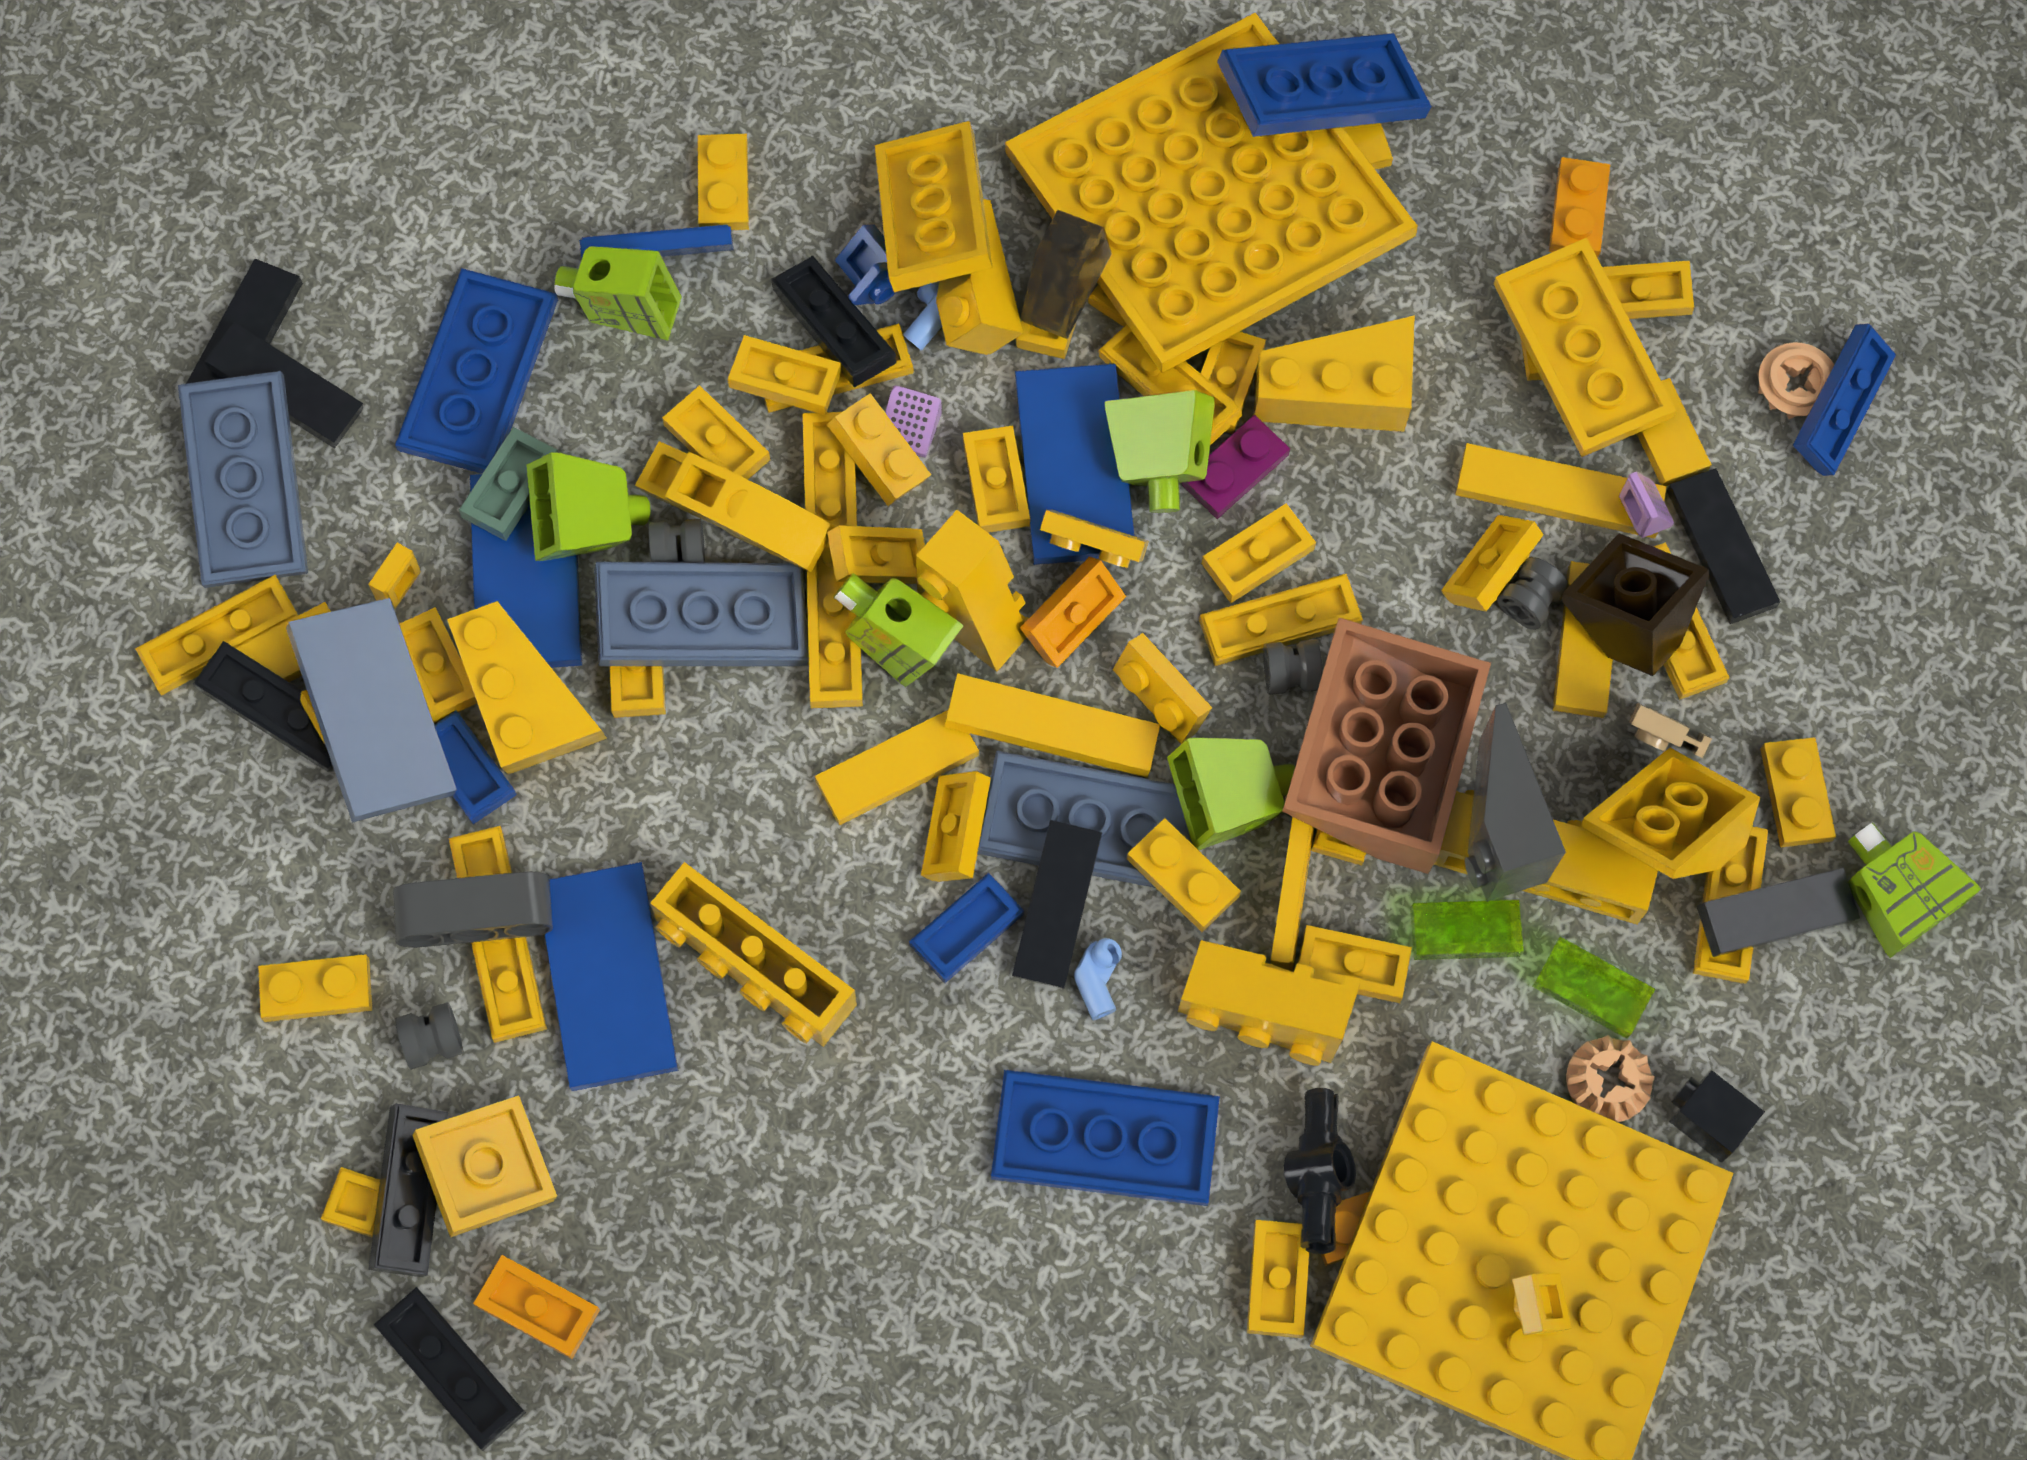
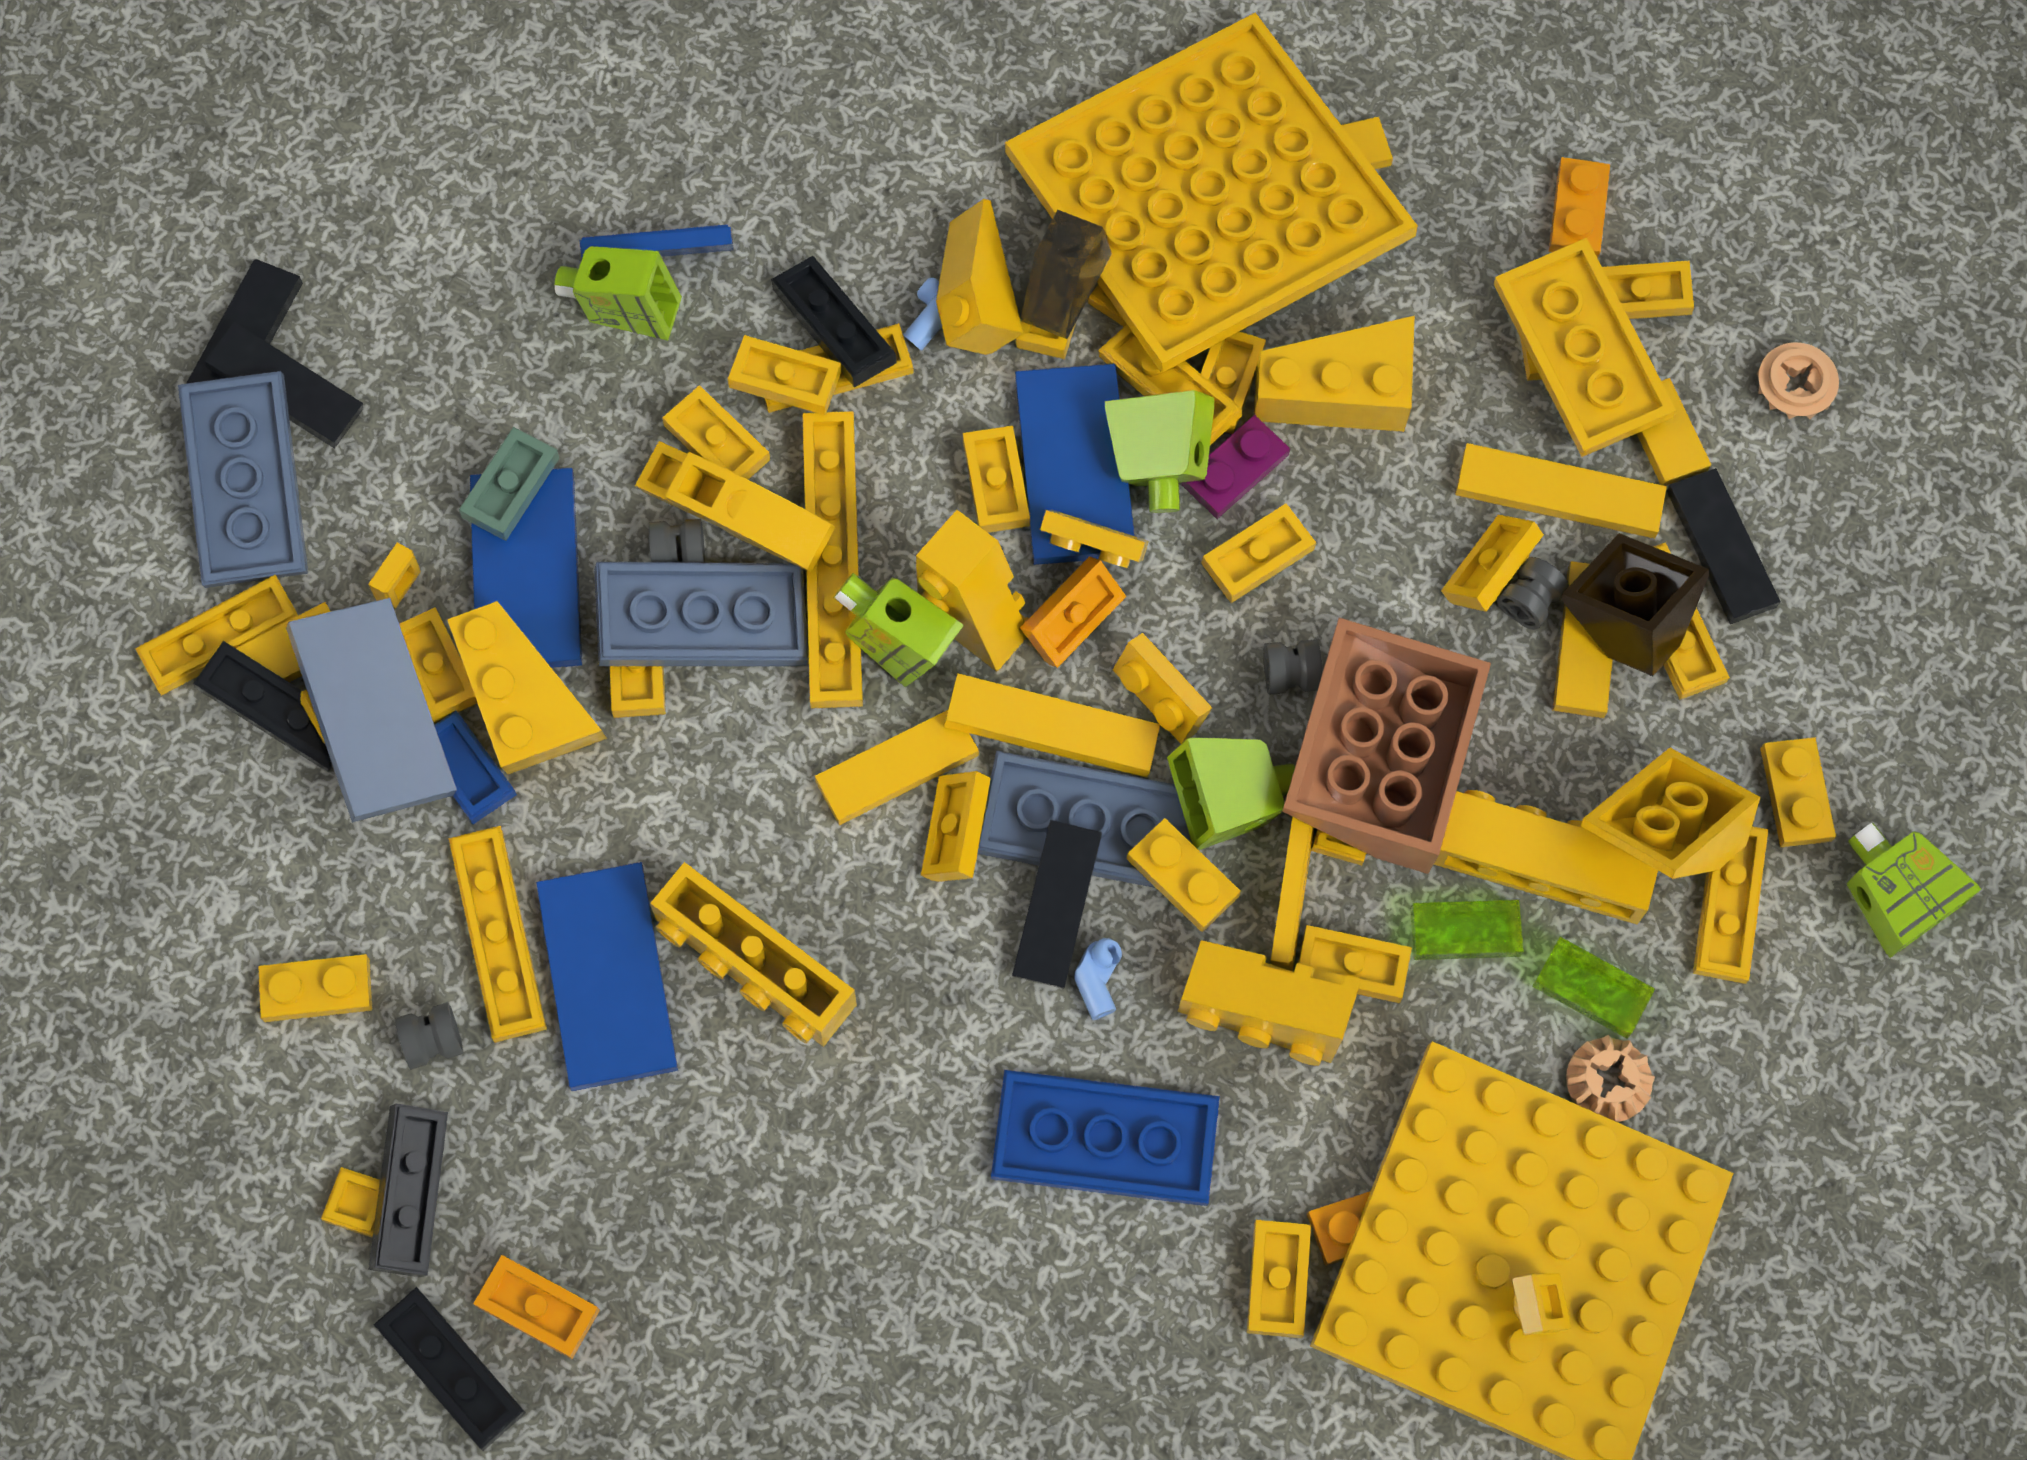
(472, 909): dark grey beam -> none
(476, 371): blue tile -> none
(484, 1166): yellow plate -> none
(580, 506): lime torso -> none
(723, 181): yellow plate -> none
(866, 266): blue bracket -> none
(875, 553): yellow plate -> none
(879, 449): yellow plate -> none
(914, 417): lavender slope -> none
(932, 207): yellow plate -> none
(966, 928): blue tile -> none
(1279, 617): yellow tile -> none
(1319, 1171): black pin -> none
(1323, 84): blue tile -> none
(1511, 827): dark grey slope -> none
(1644, 505): lavender slope -> none
(1661, 730): tan plate -> none
(1714, 1114): black brick -> none
(1778, 912): black tile -> none
(1844, 399): blue tile -> none

